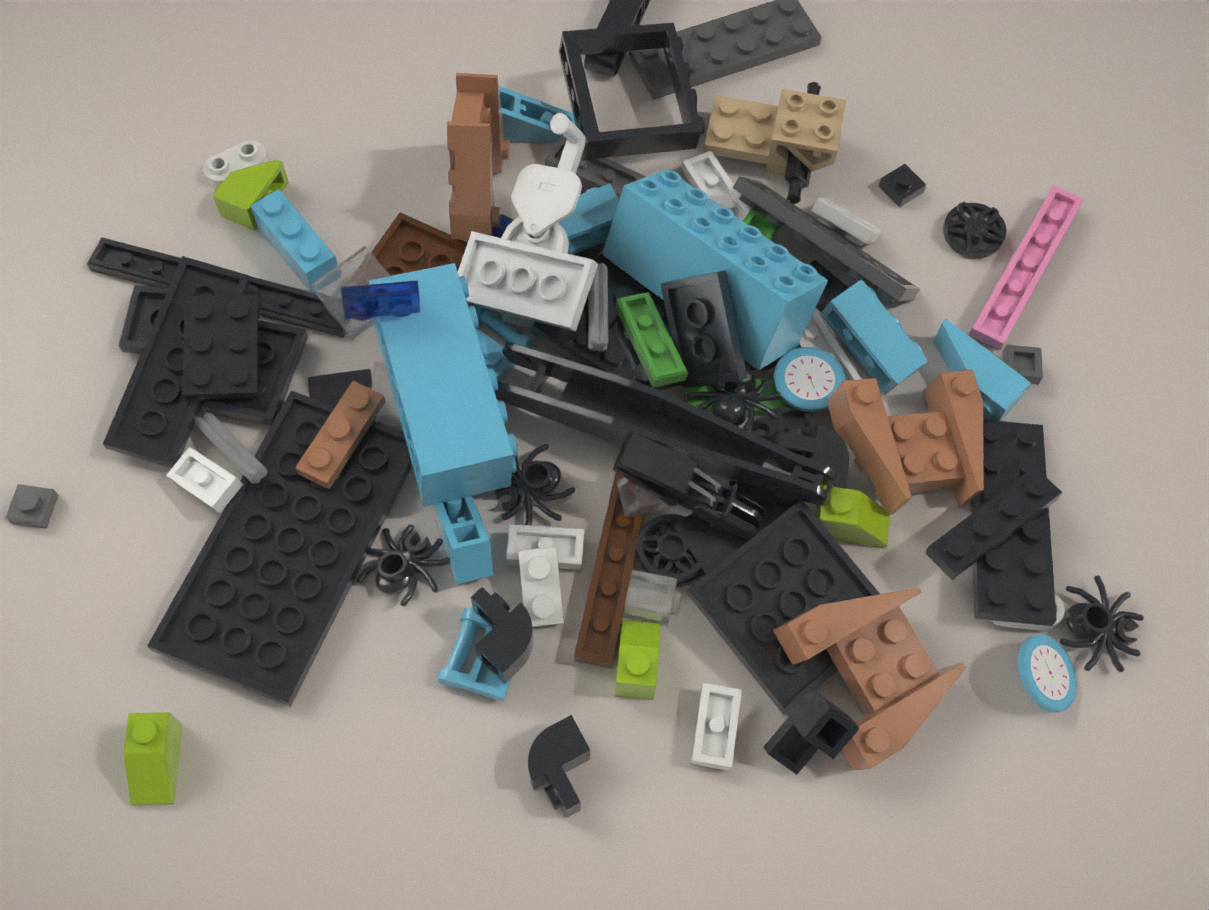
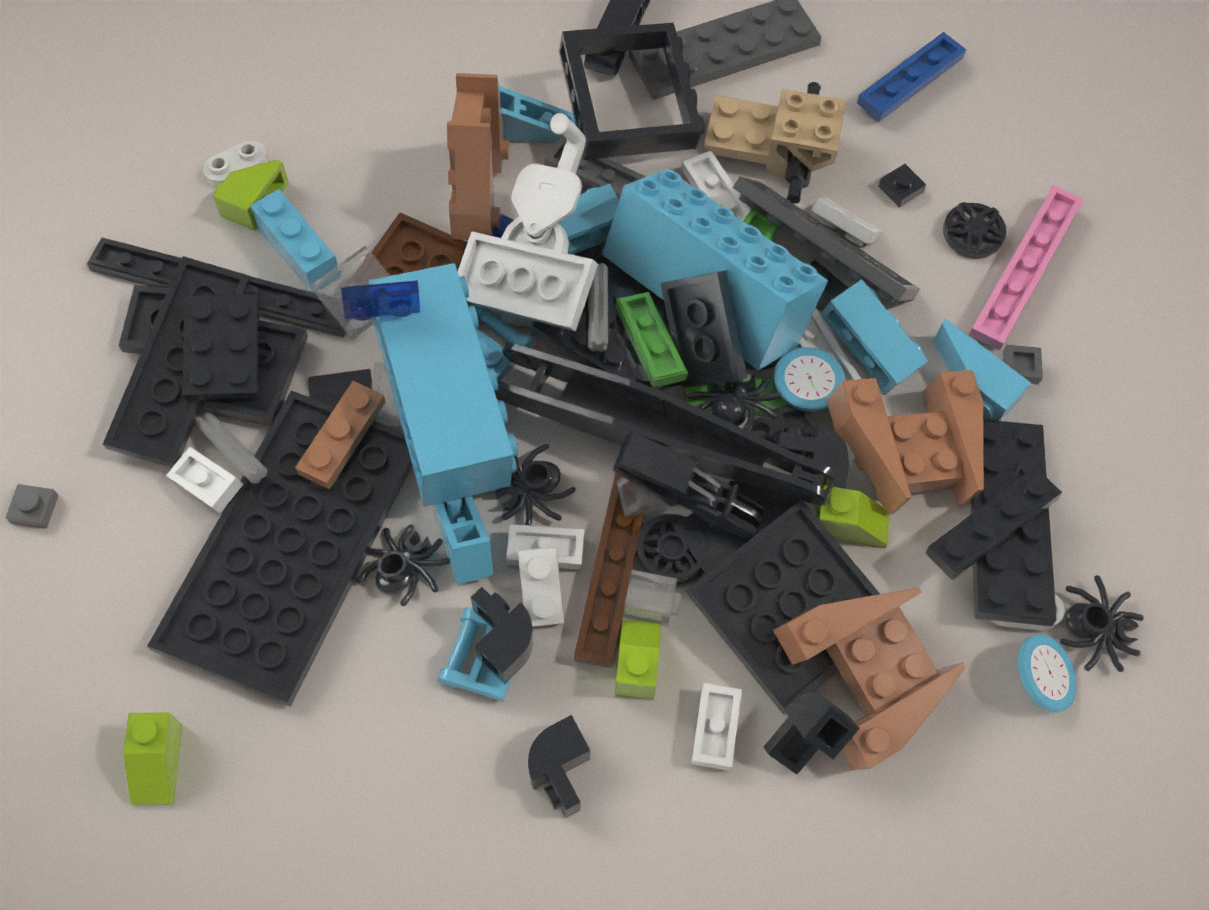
(911, 76): none -> blue plate

